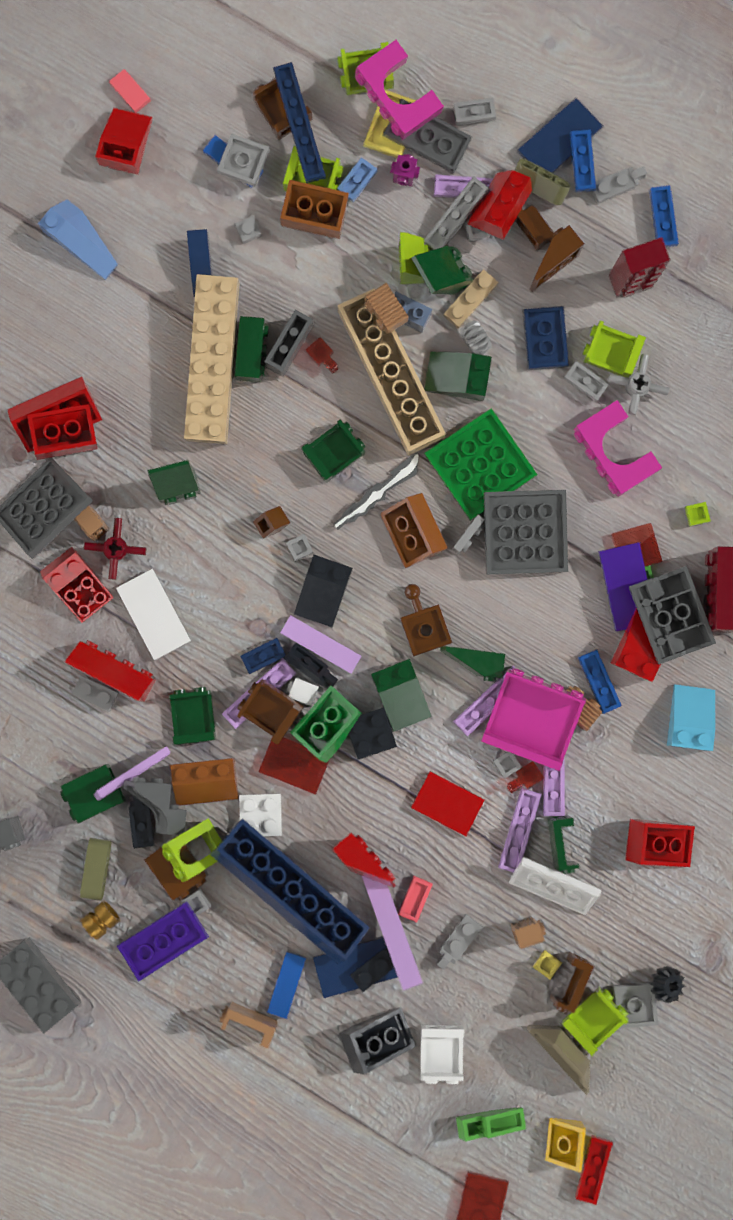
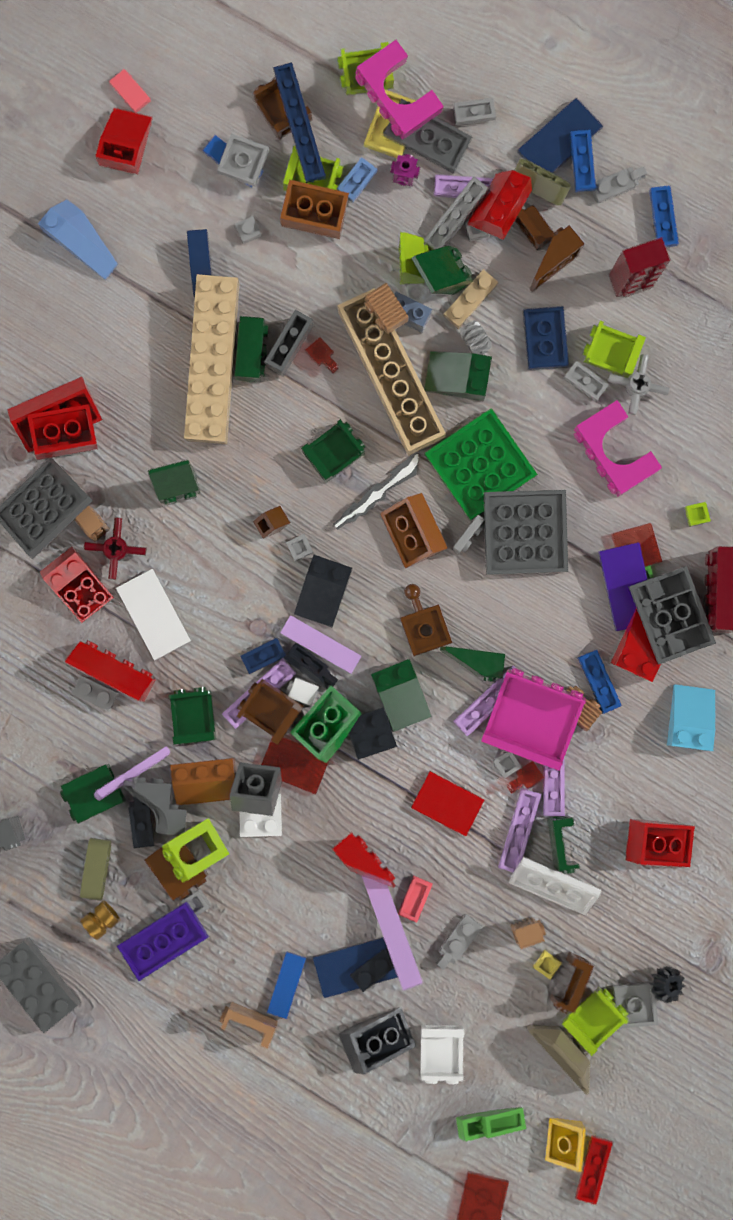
(255, 789): none -> dark grey brick
(290, 891): dark blue brick -> none

